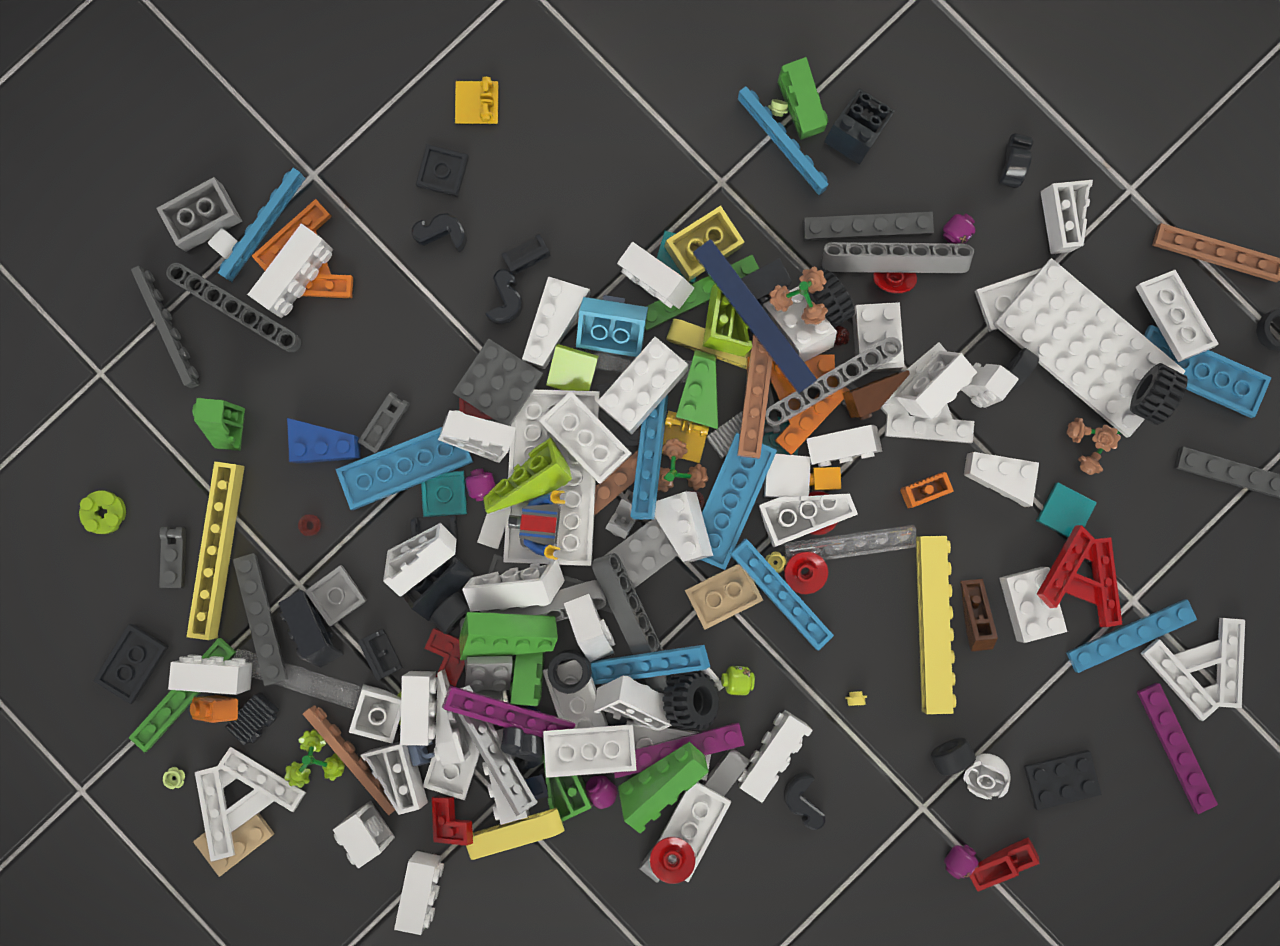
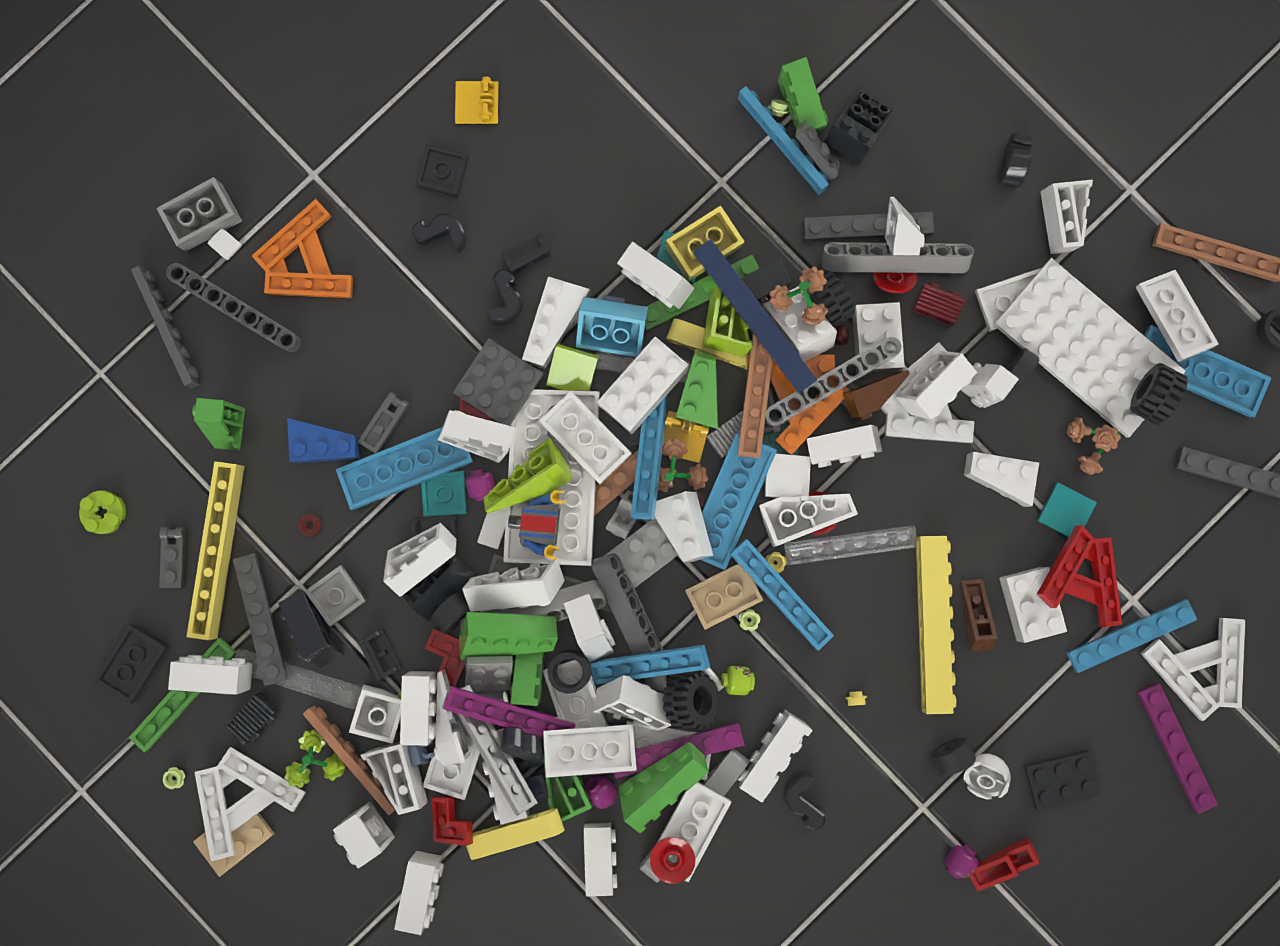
(214, 708): orange brick -> none
(266, 217): dark azure plate -> none
(291, 271): white brick -> none
(599, 859): none -> white brick
(755, 619): none -> yellowish green plate
(813, 579): red dish -> none
(817, 150): none -> dark grey plate
(825, 479): light orange brick -> none
(902, 231): none -> white slope
(926, 490): orange brick -> none
(938, 304): none -> dark red brick
(959, 229): magenta head -> none

